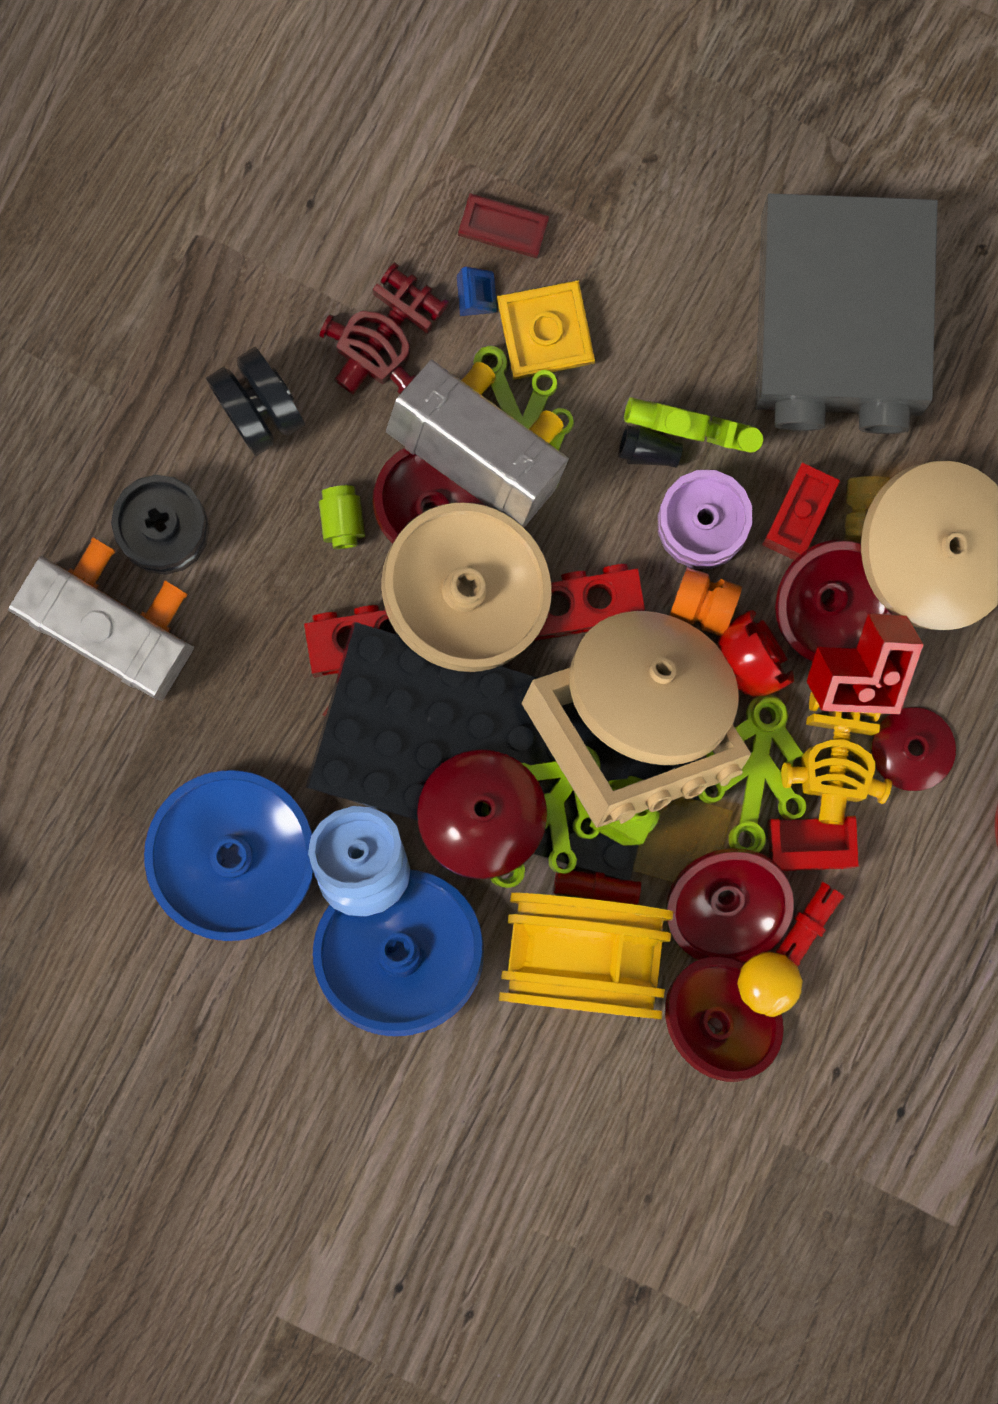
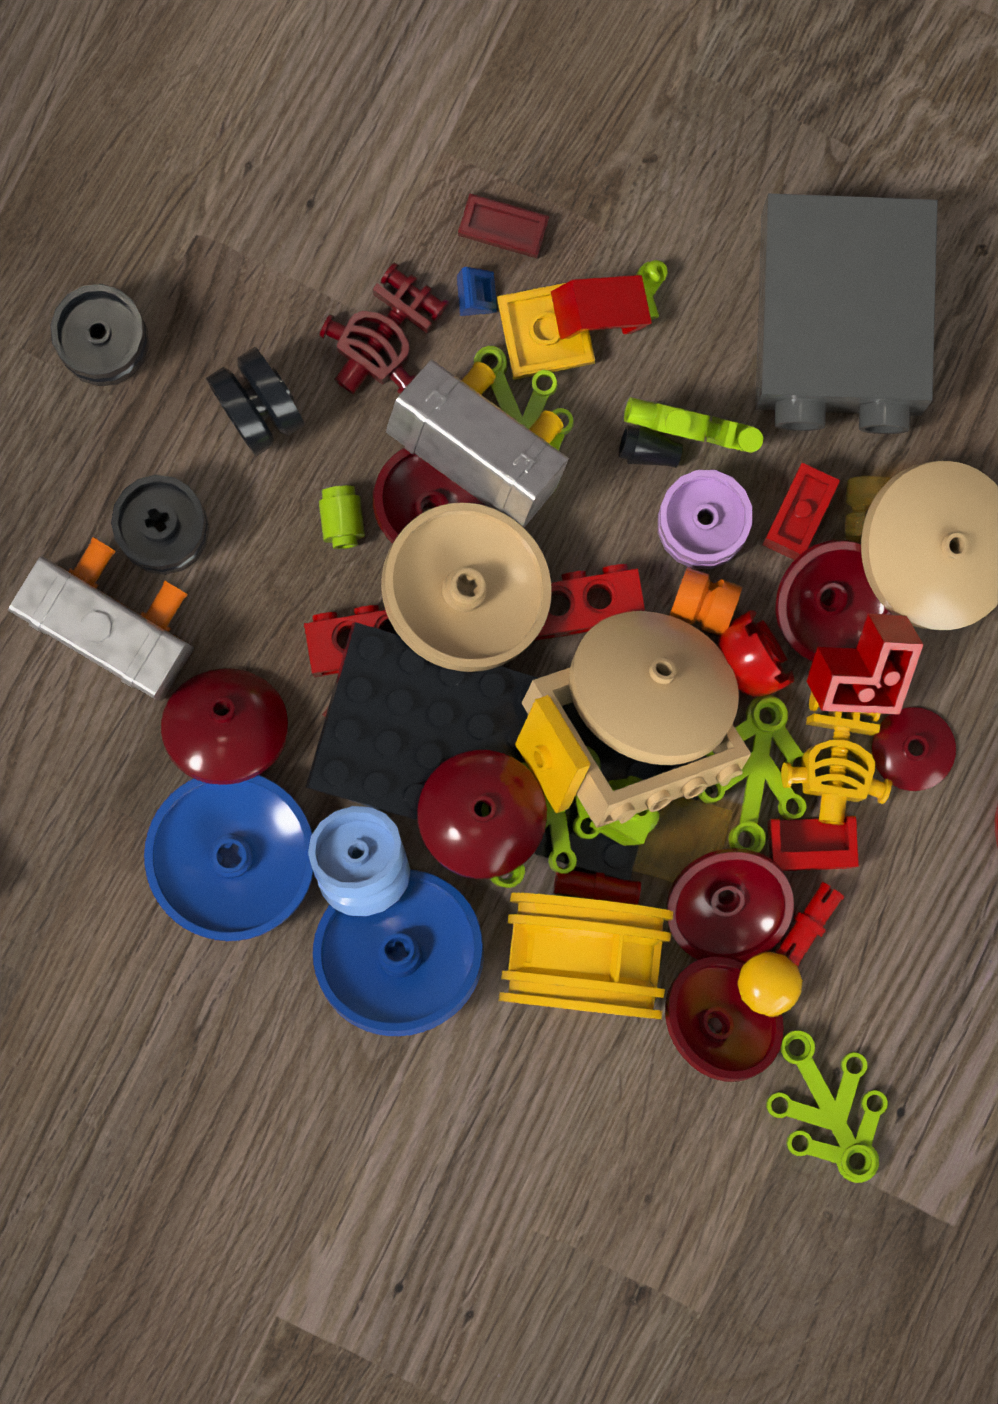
(84, 316): none -> black wheel
(226, 746): none -> dark red dish
(552, 753): none -> yellow plate
(601, 305): none -> red panel
(653, 275): none -> lime arm
(831, 1113): none -> lime plant

